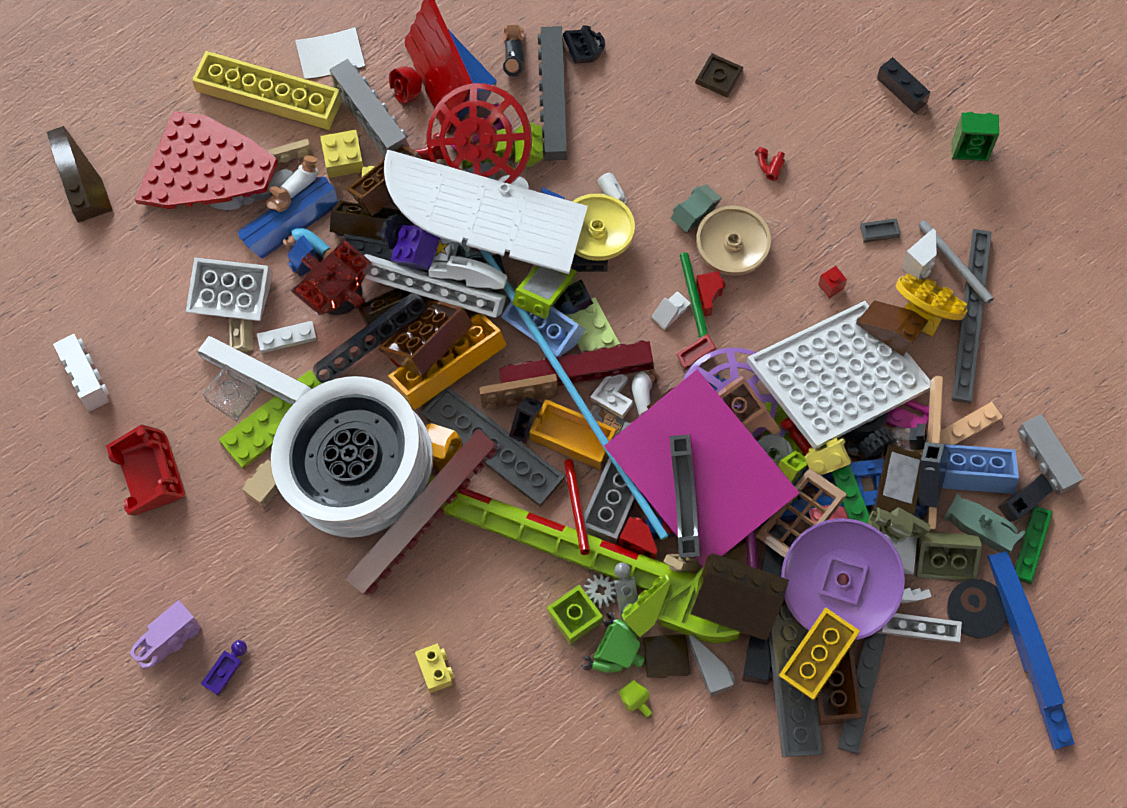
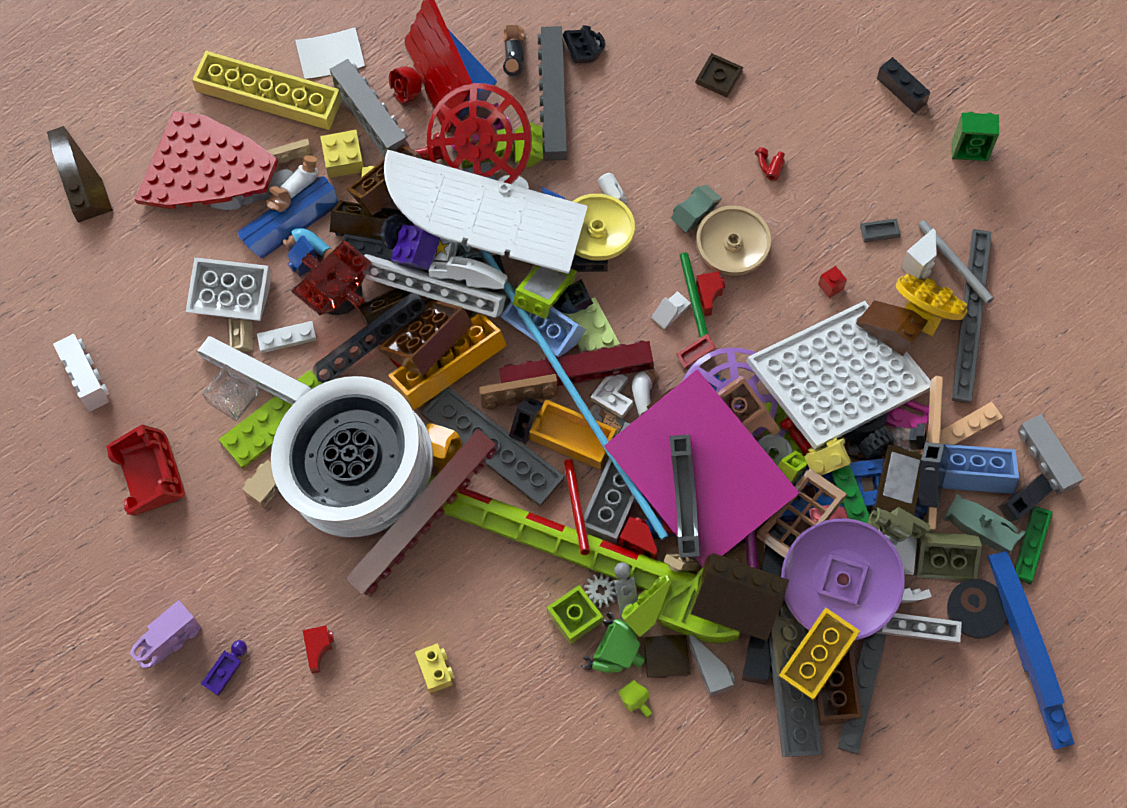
(317, 643): none -> red arch

